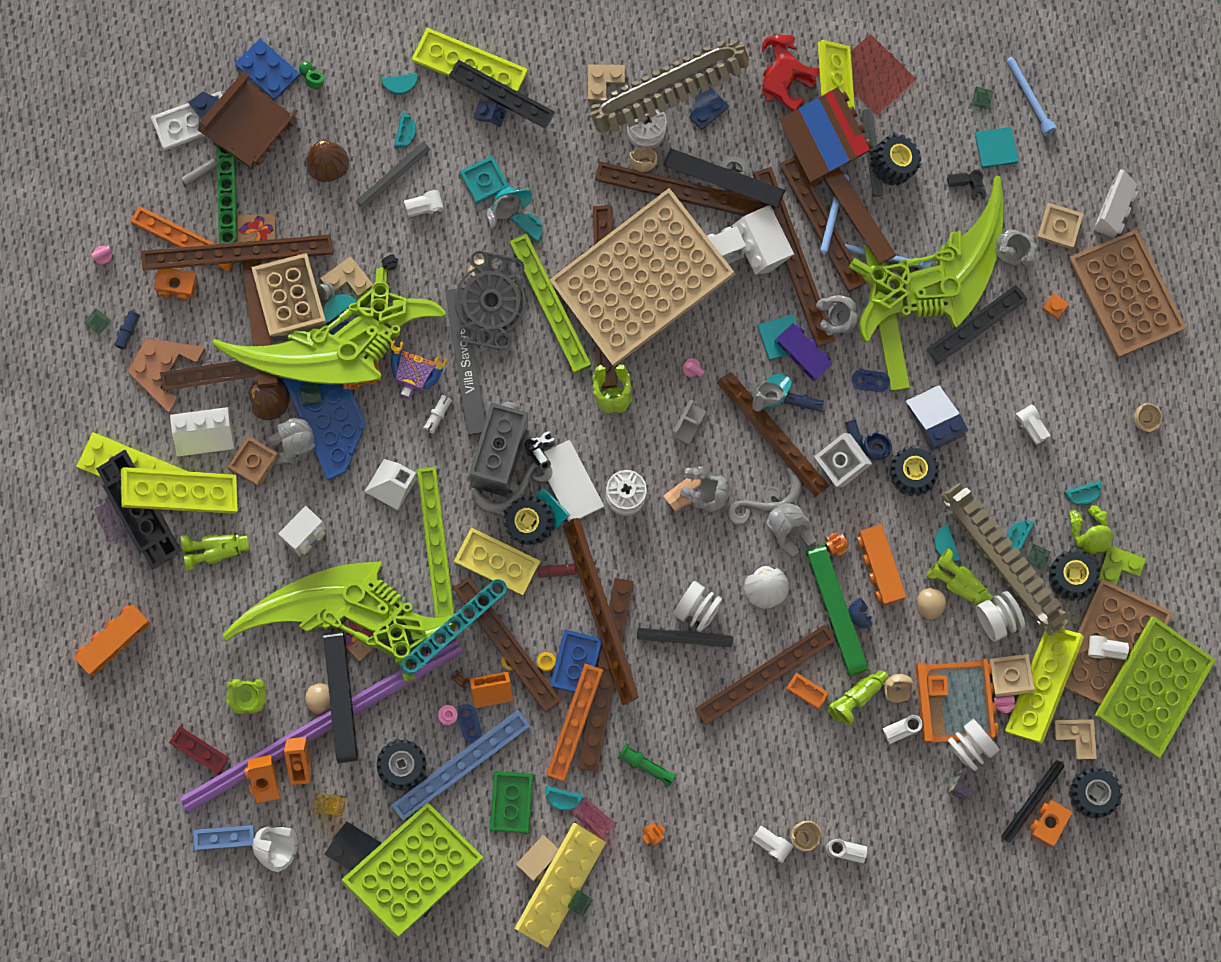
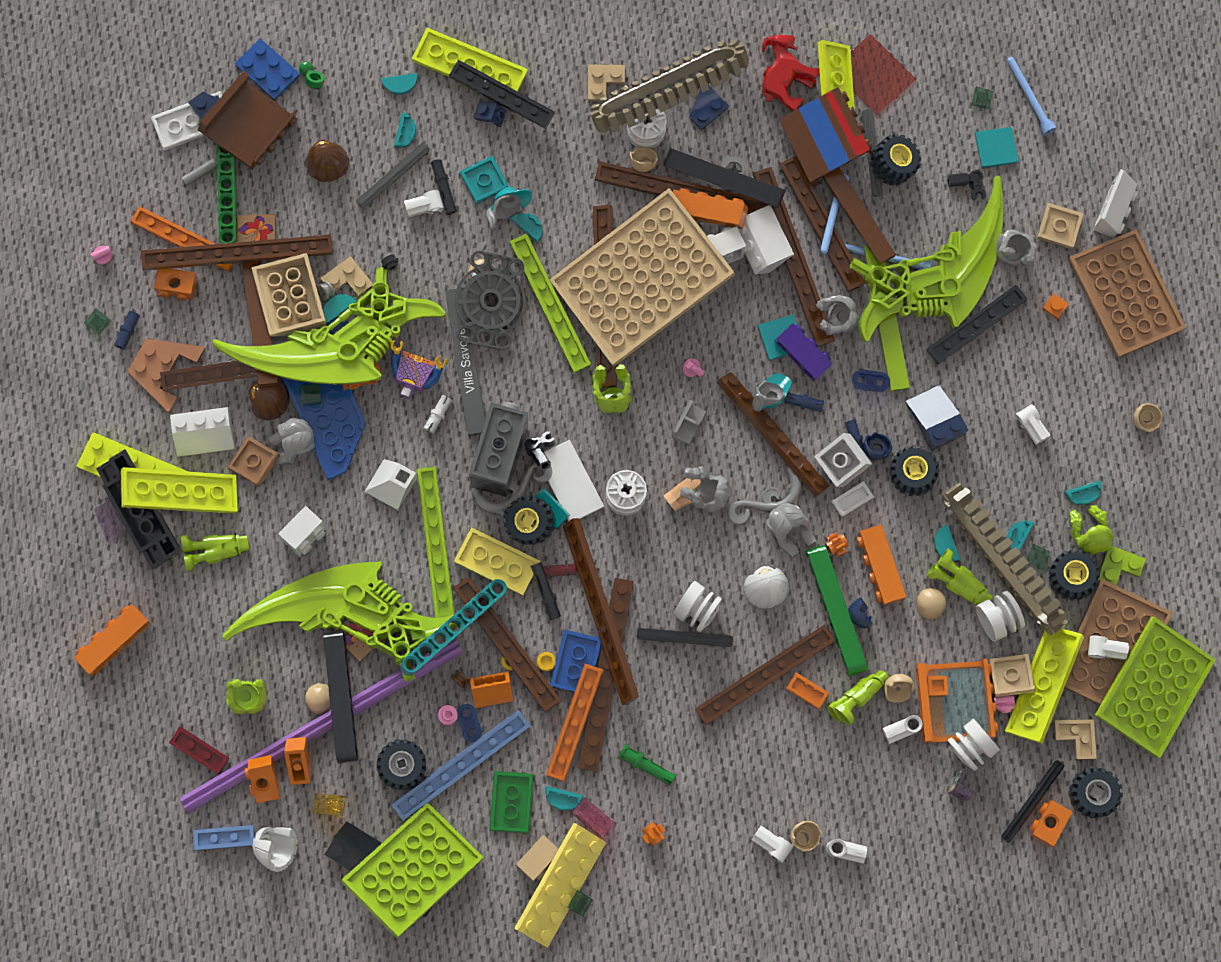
(443, 185): none -> black pin
(545, 590): none -> black pin
(713, 209): none -> orange brick
(852, 499): none -> white tile

